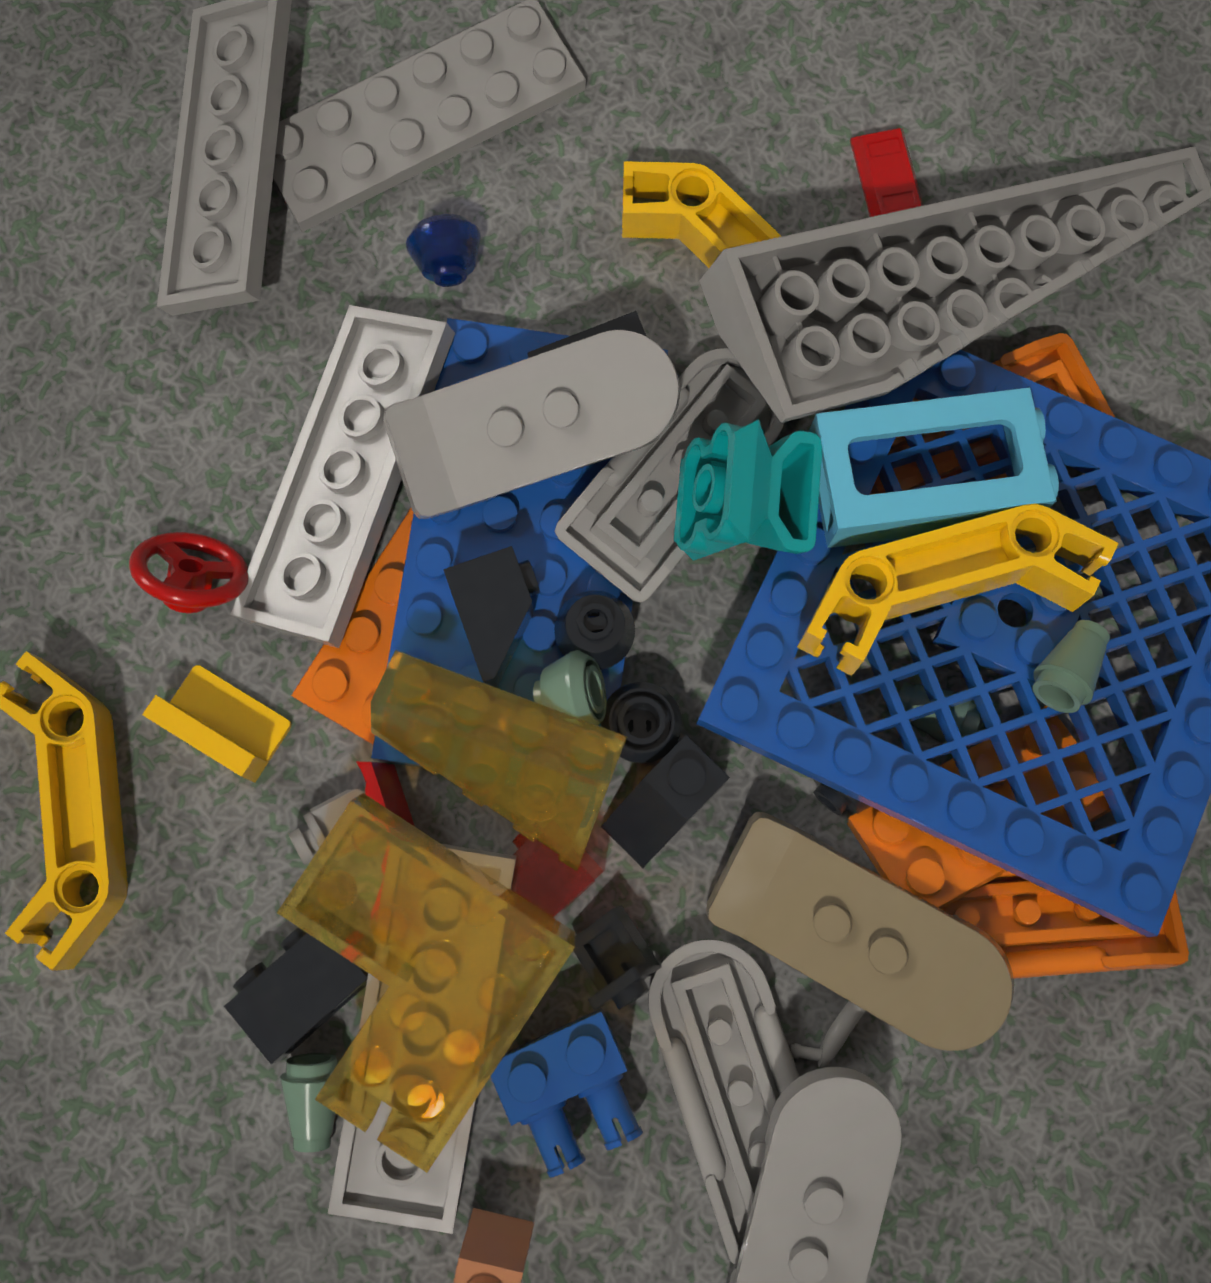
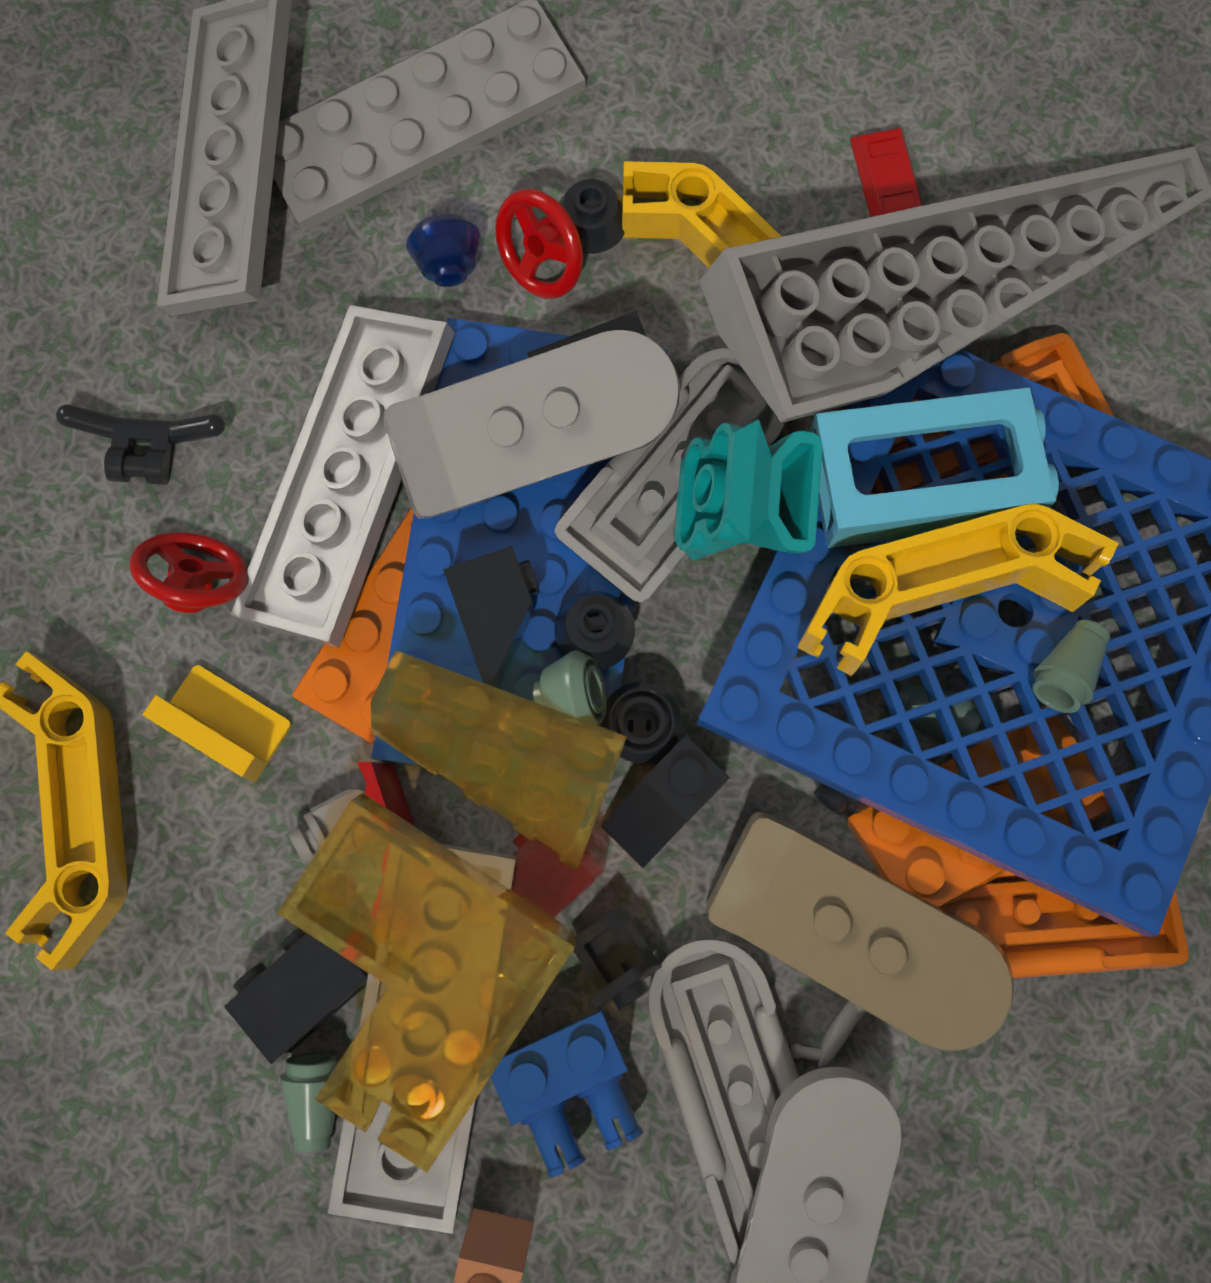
(120, 459): none -> black piece
(544, 239): none -> red piece
(596, 214): none -> black cone

